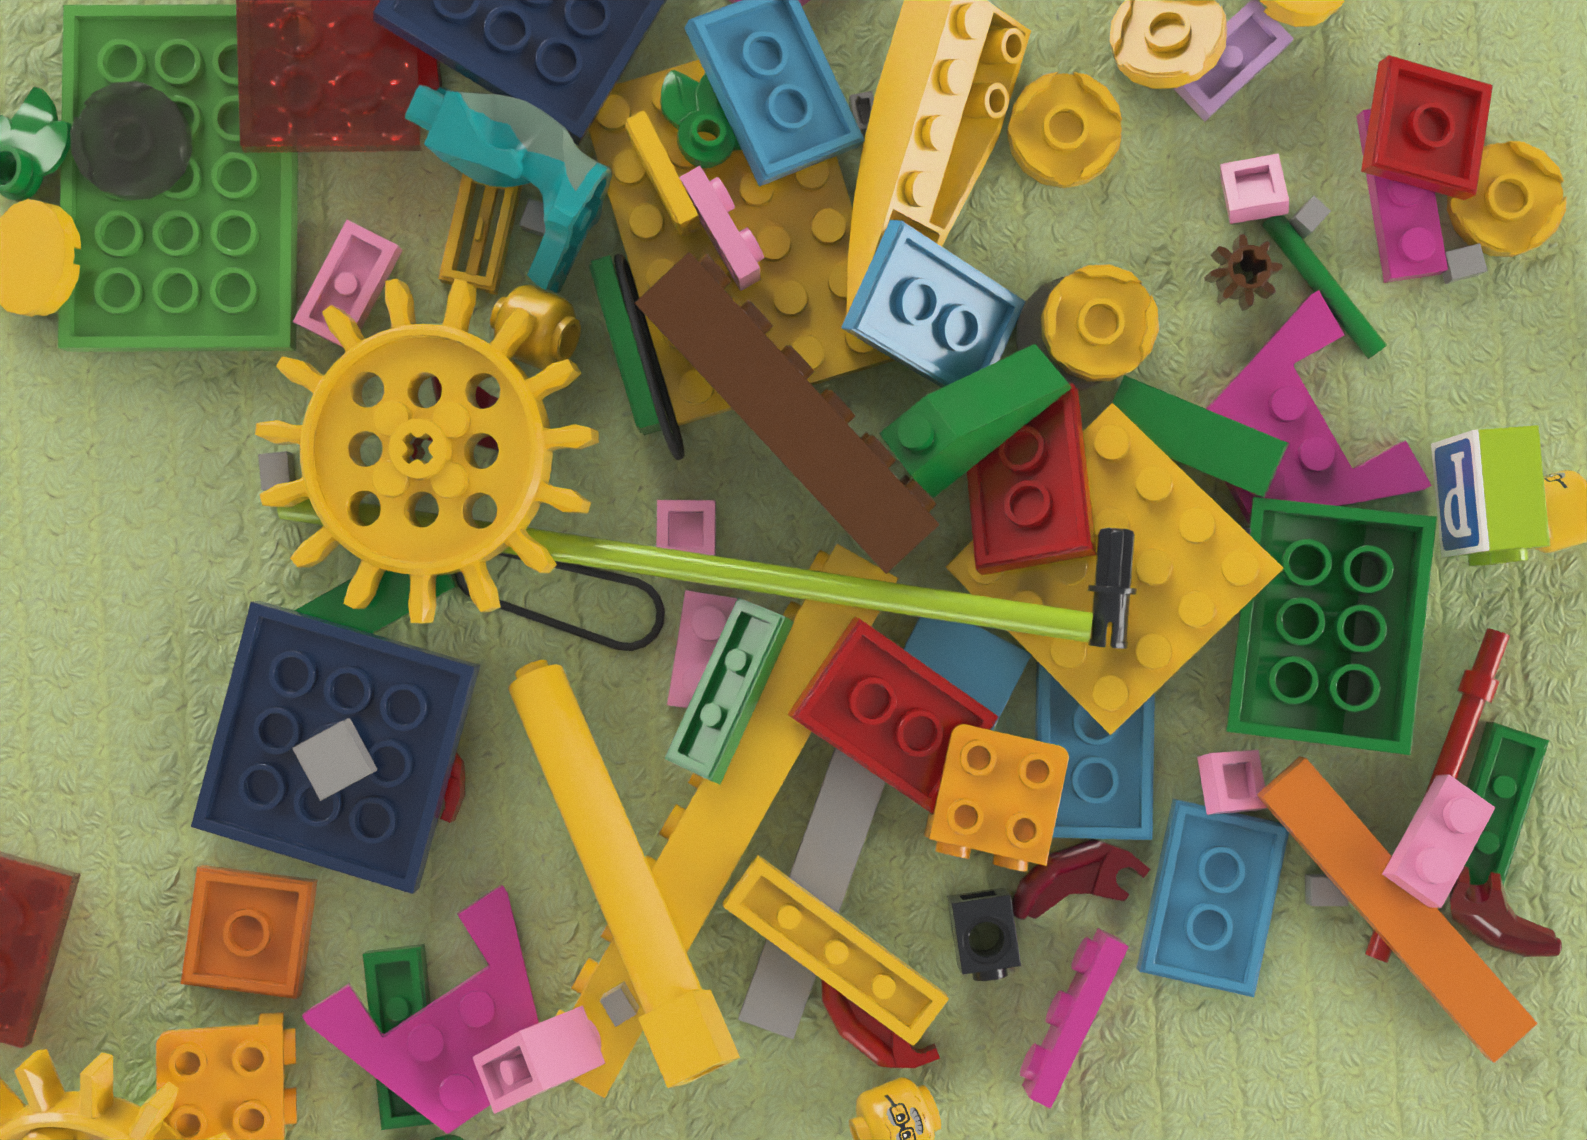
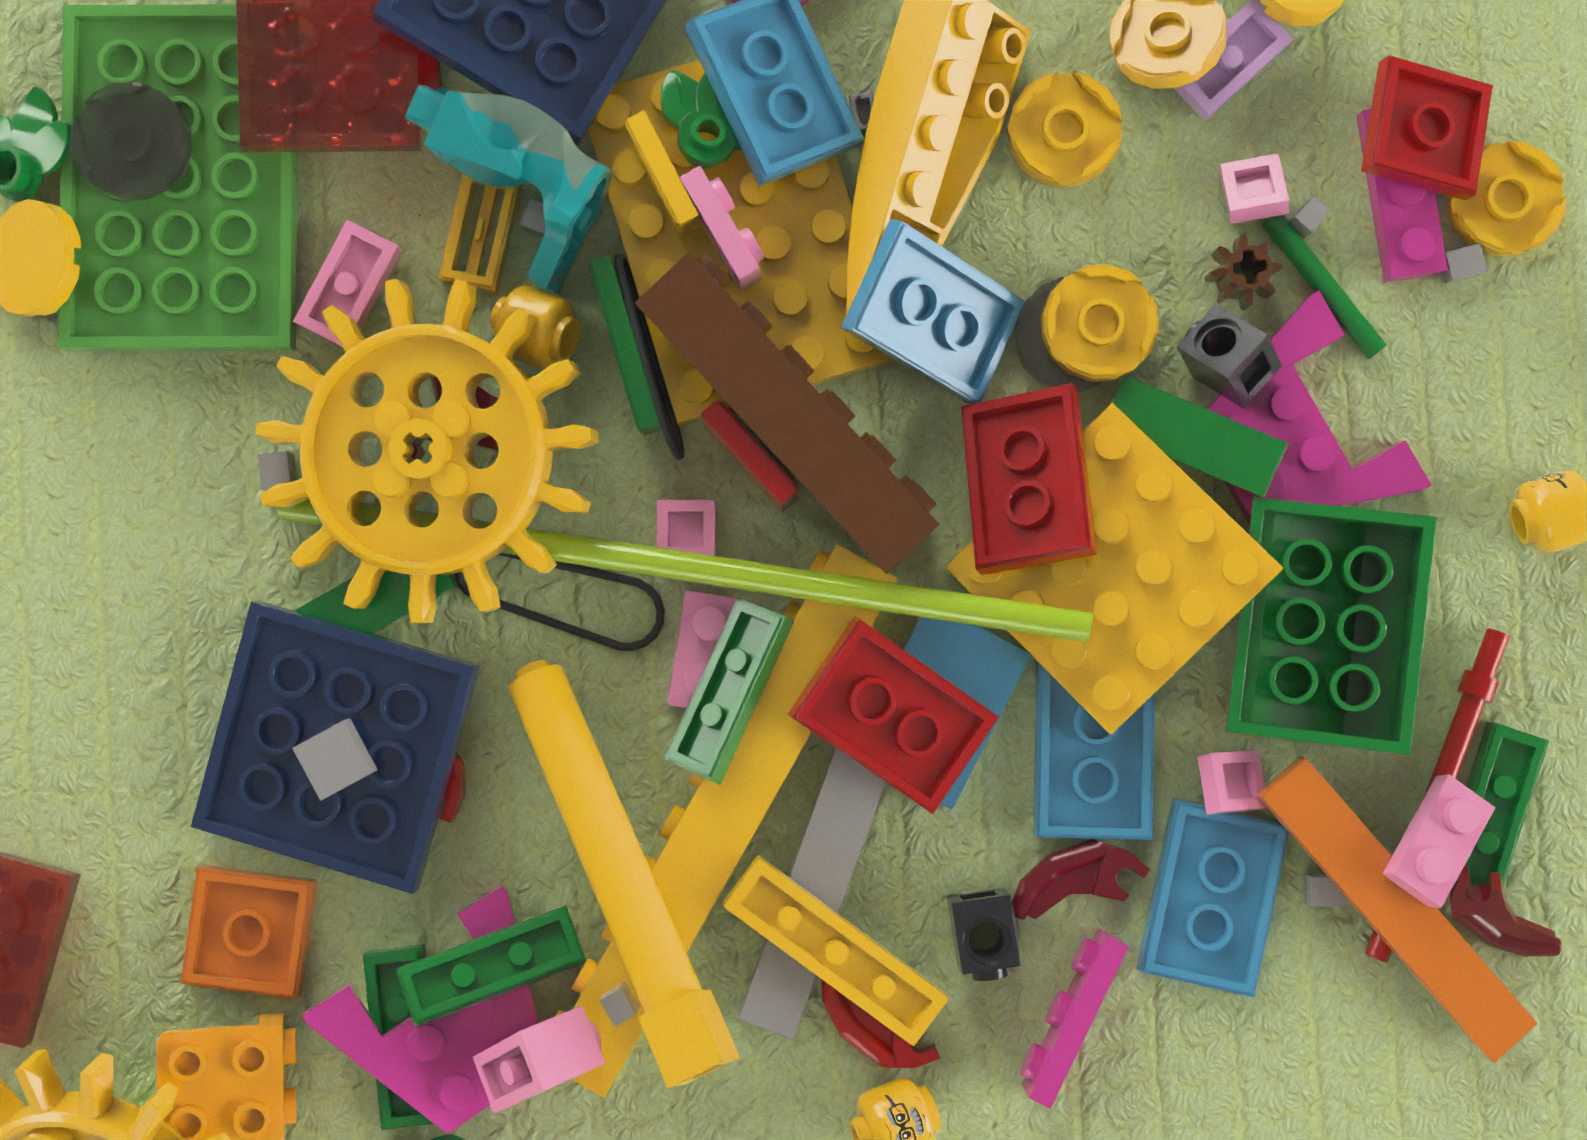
(490, 966): none -> green tile
(750, 455): none -> red tile
(972, 417): green slope -> none
(998, 797): light orange bracket -> none
(1112, 587): black axle -> none
(1248, 360): none -> black brick
(1491, 495): piece -> none

